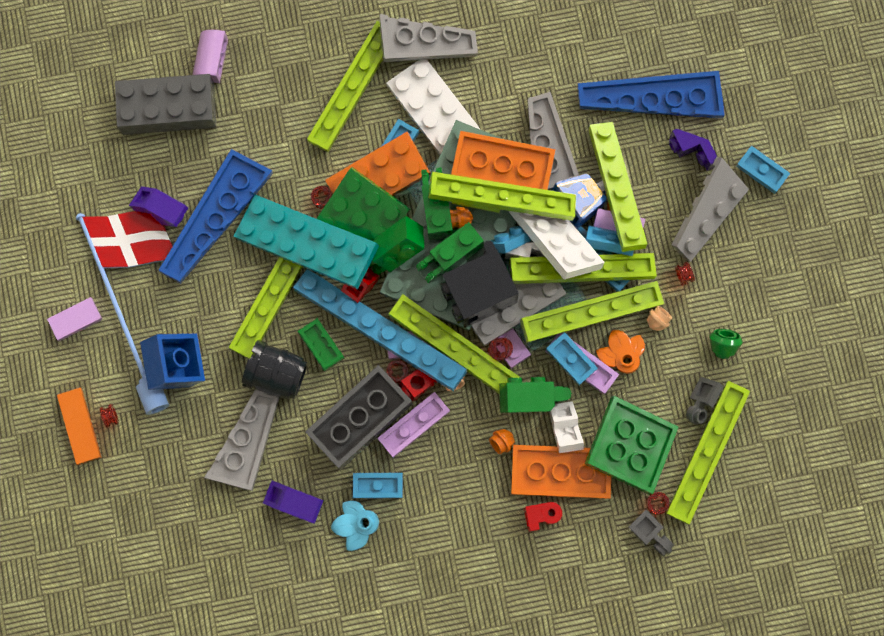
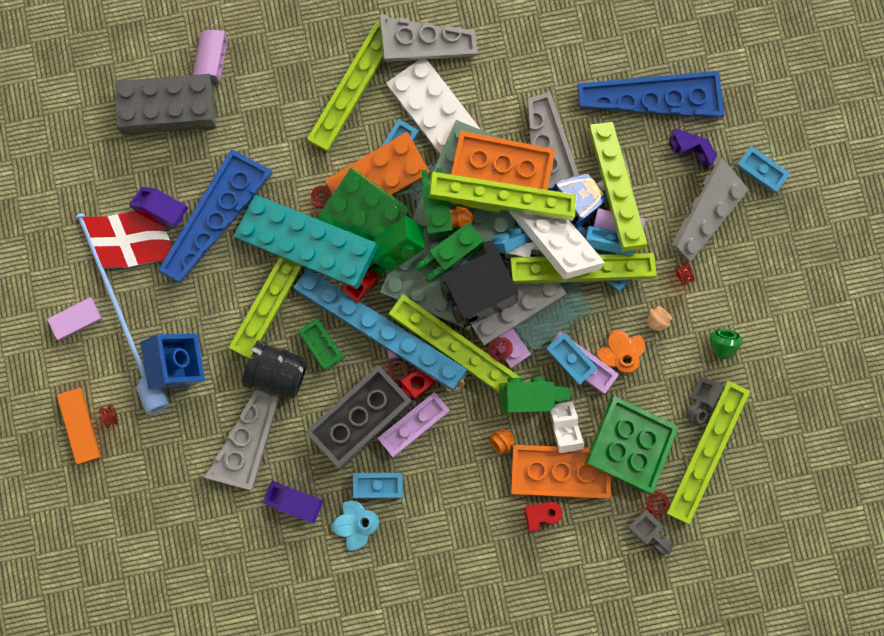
(591, 311): lime plate -> none

